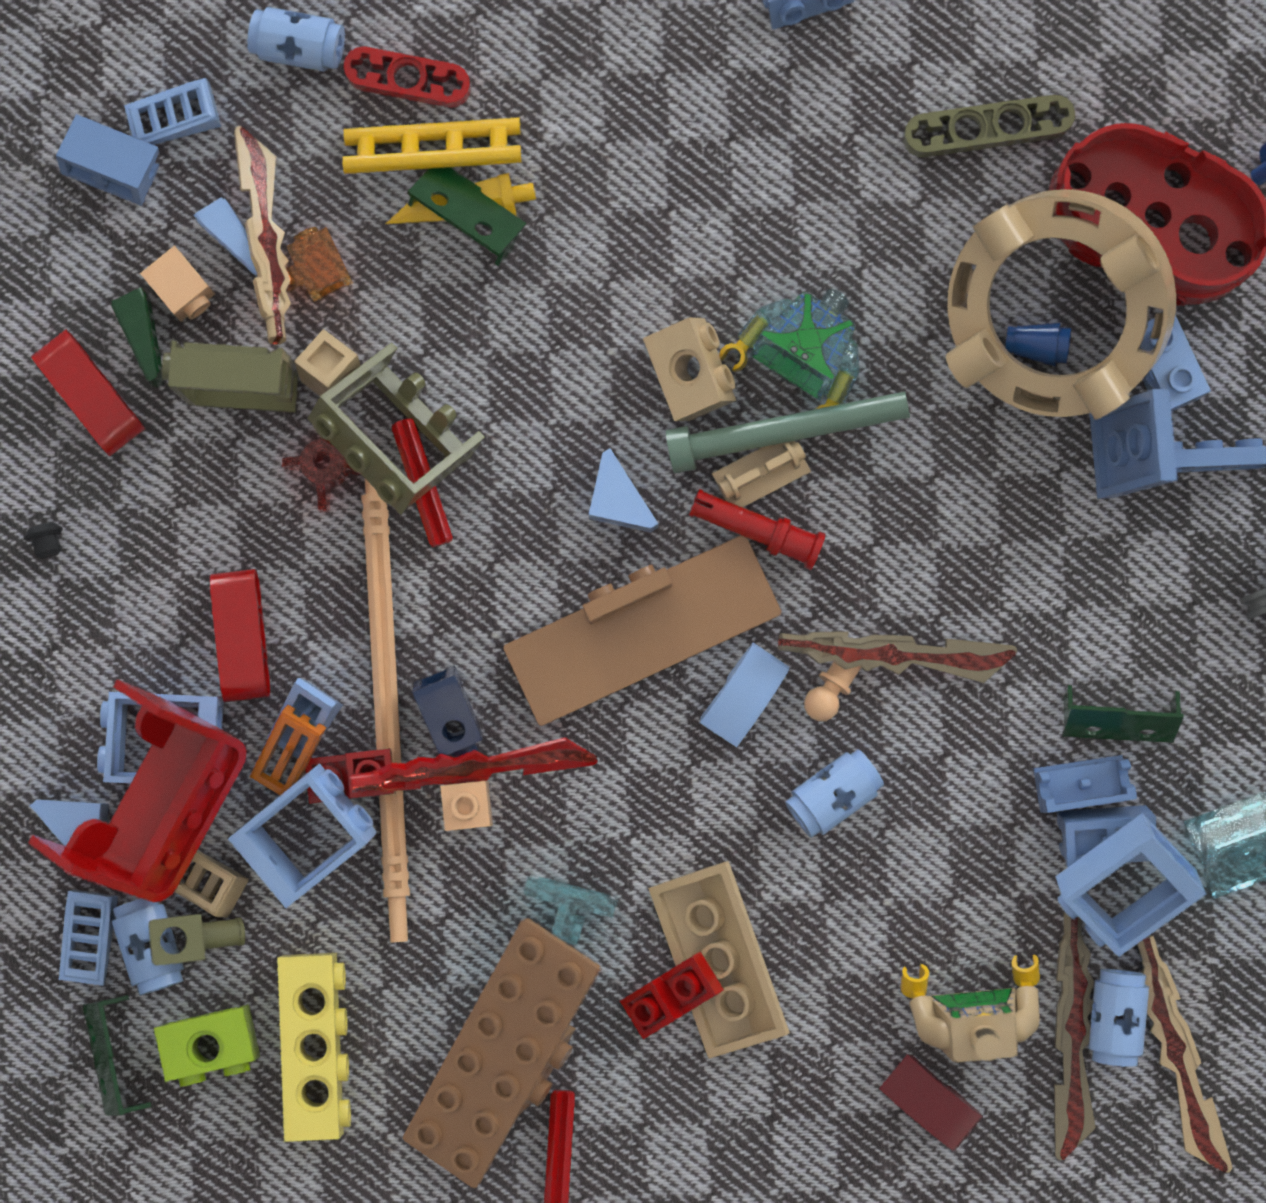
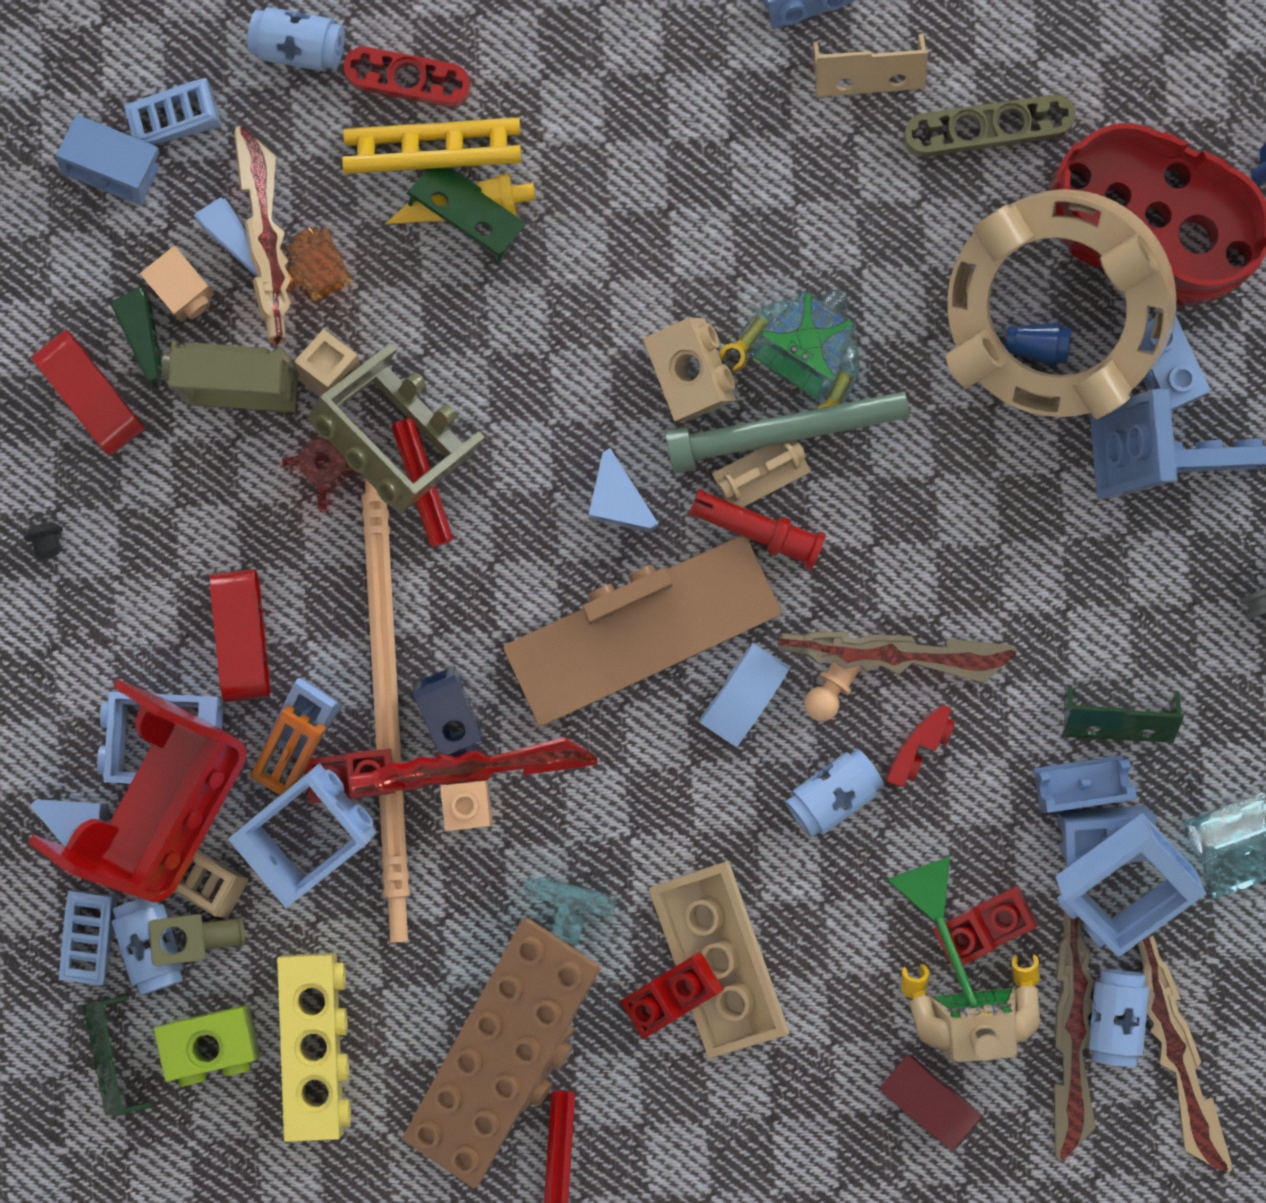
(869, 71): none -> tan piece
(927, 890): none -> green piece
(928, 734): none -> red slope
(989, 925): none -> red slope

